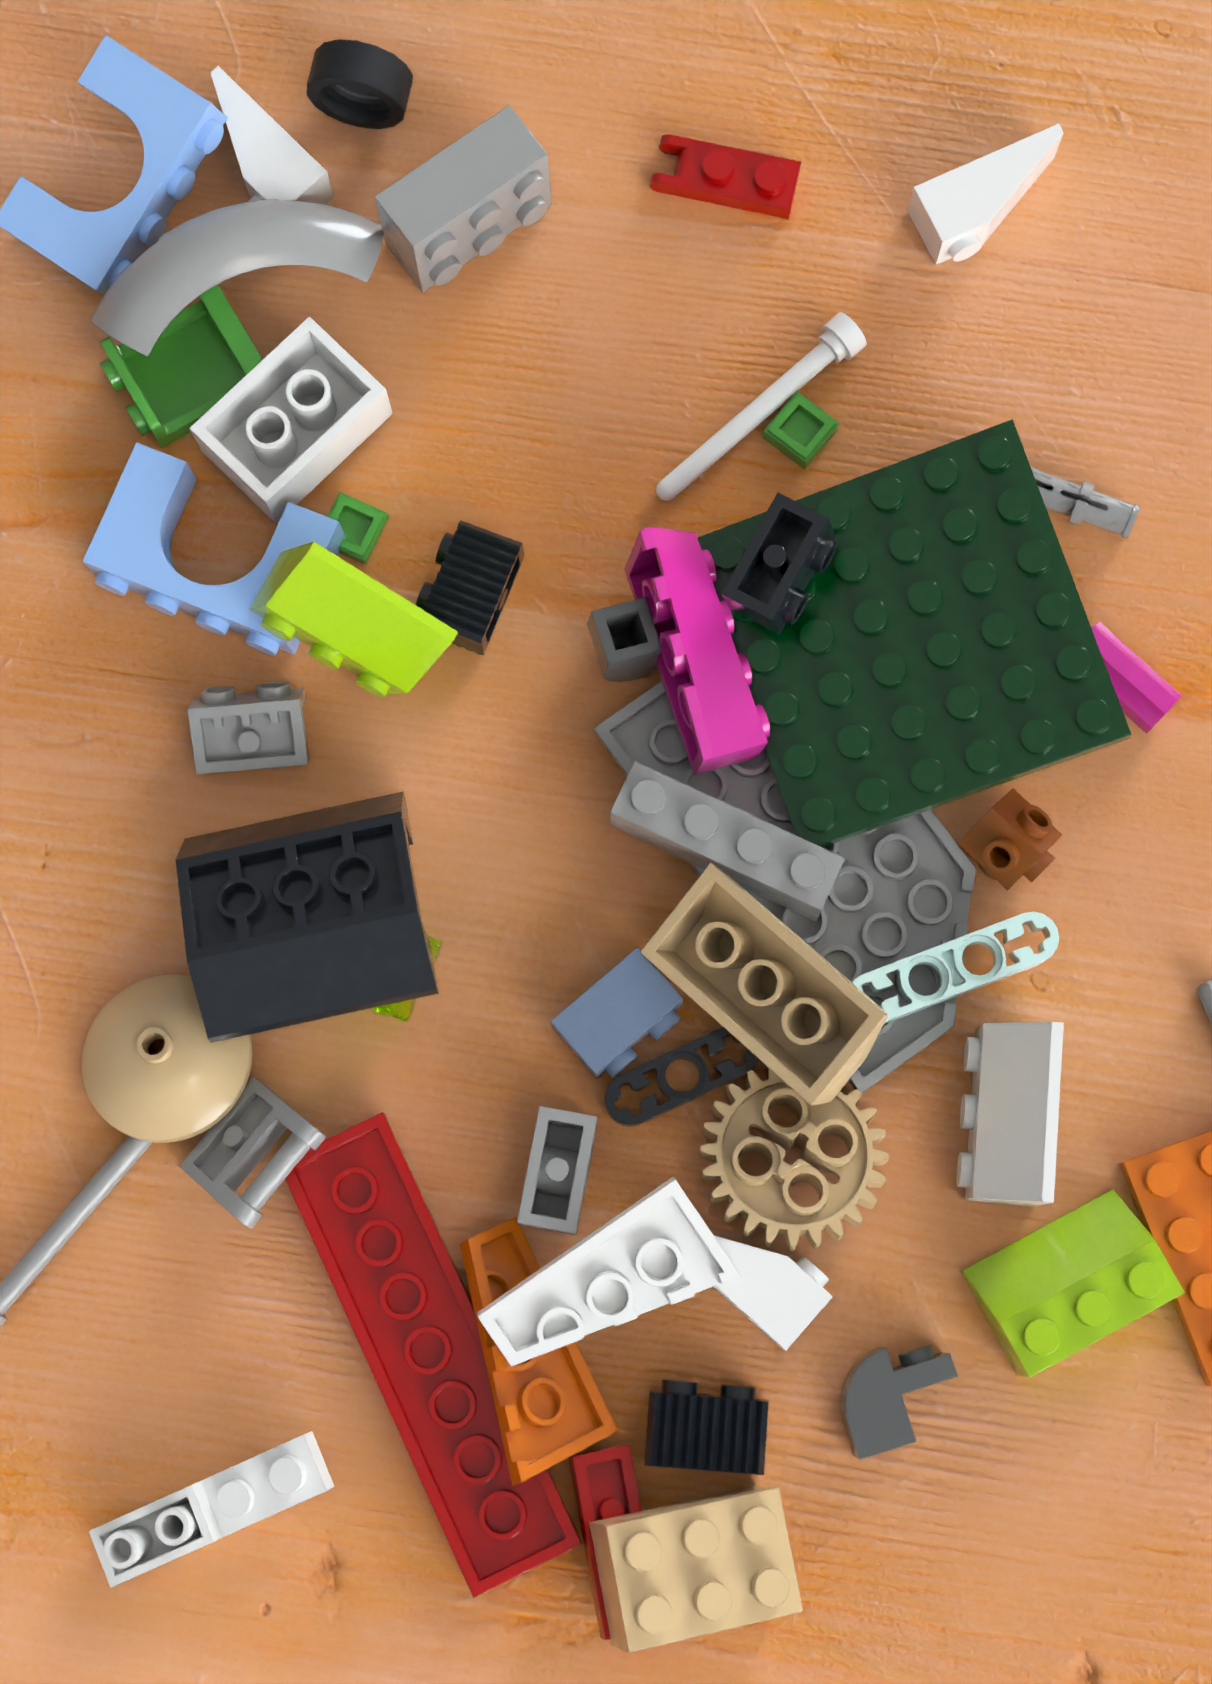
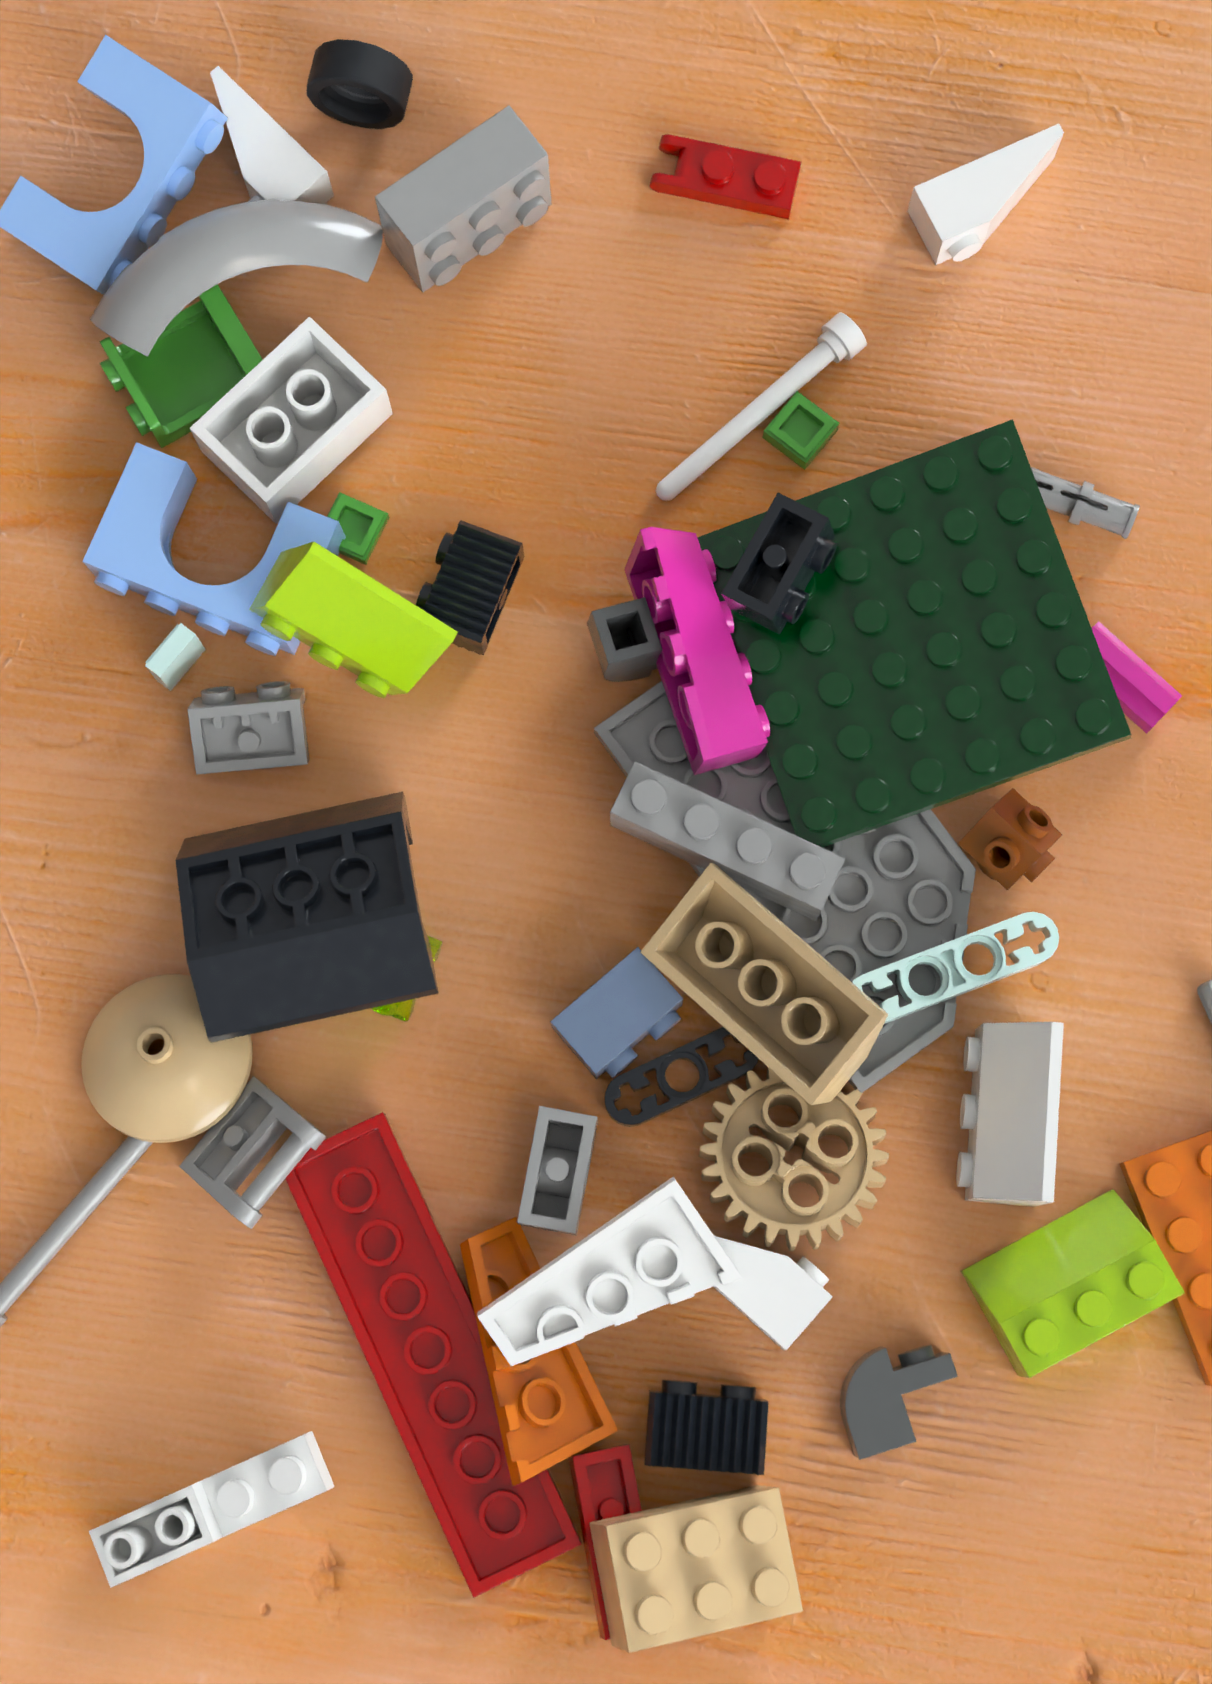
(175, 656): none -> light aqua tile

